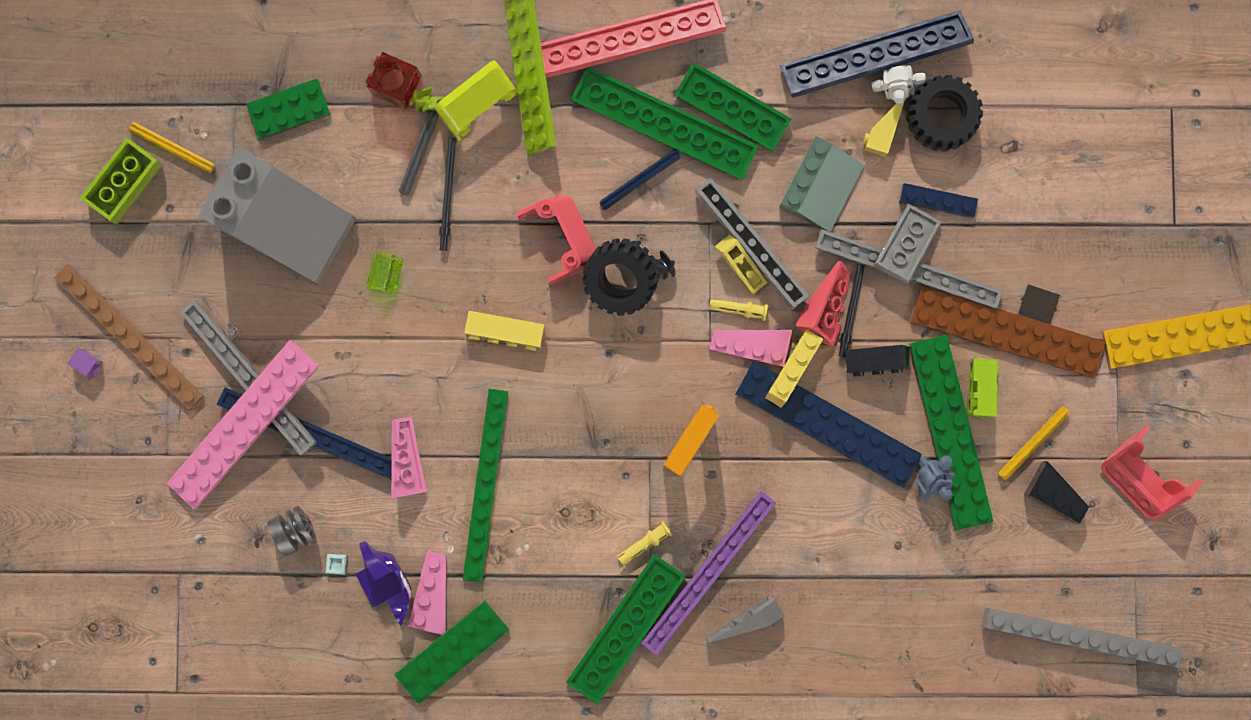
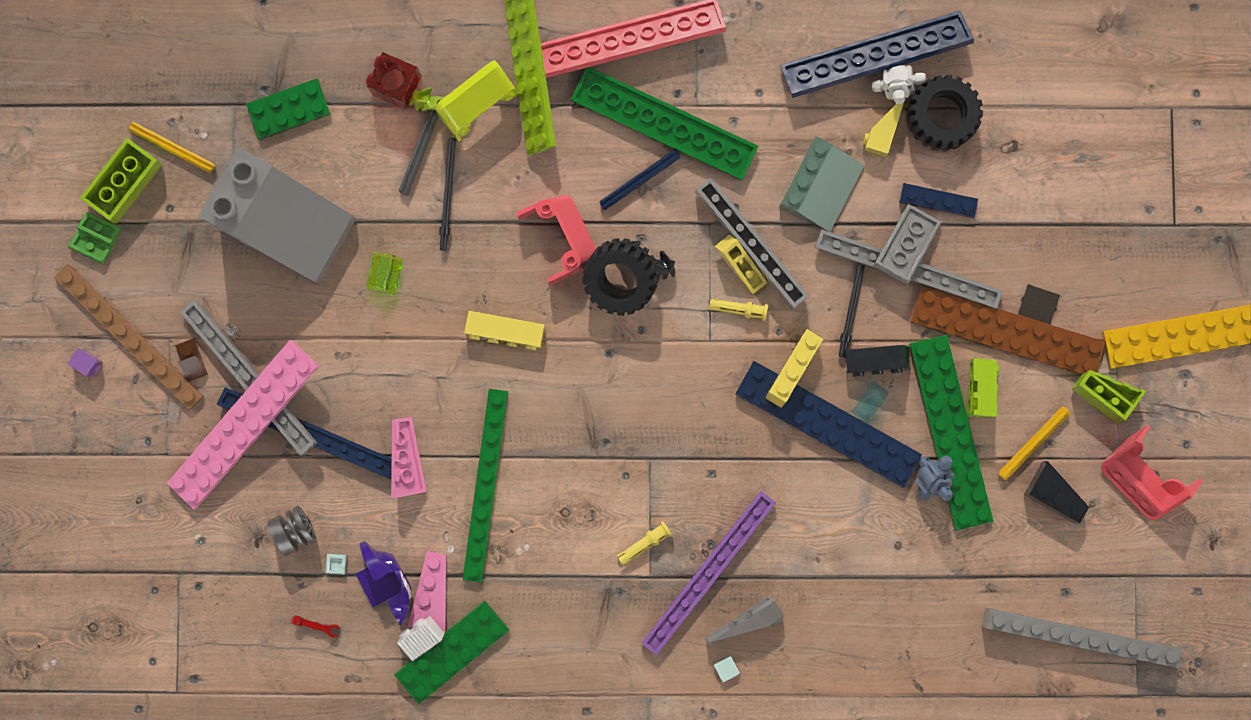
(94, 238): none -> bright green slope
(191, 360): none -> reddish brown slope
(298, 620): none -> red piece
(420, 638): none -> white brick
(625, 629): green plate -> none
(691, 439): light orange window -> none
(726, 669): none -> light aqua tile
(732, 107): green plate -> none
(756, 345): bright pink wing -> none
(824, 307): coral wedge -> none
(870, 401): none -> clear light blue slope
(1108, 396): none -> lime wedge

